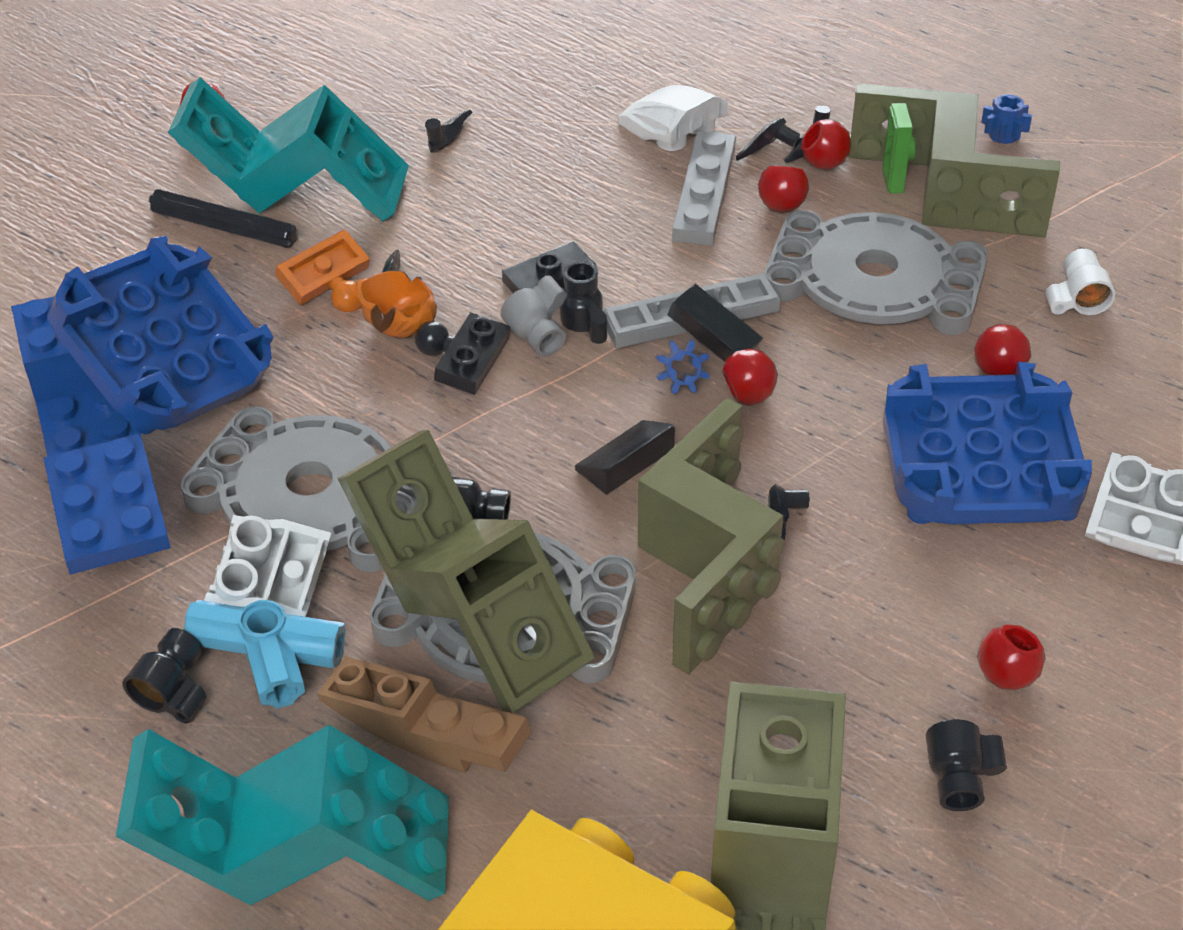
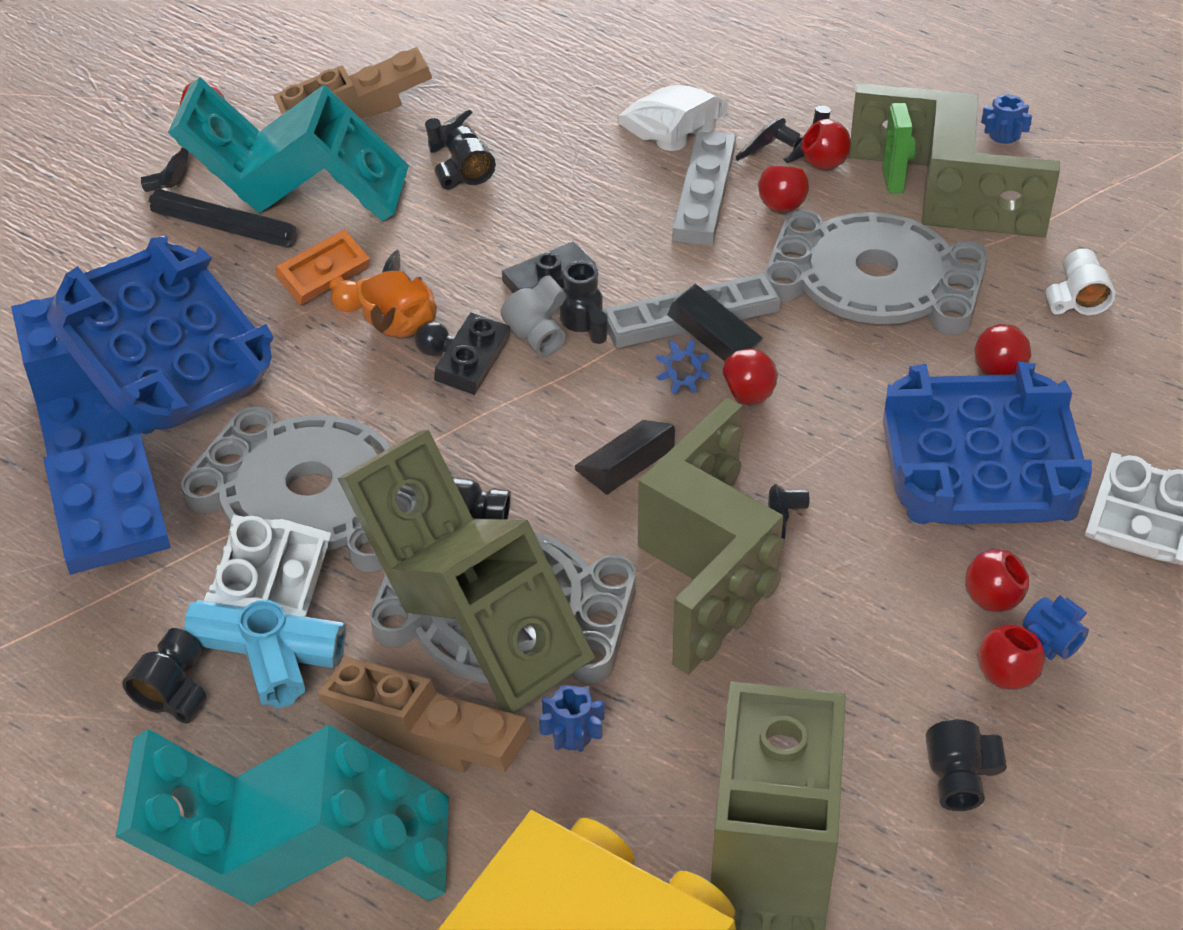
(169, 175): none -> black bar
(367, 91): none -> medium nougat slope
(469, 160): none -> black piece
(571, 717): none -> blue gear
(996, 580): none -> red piece
(1057, 626): none -> blue gear

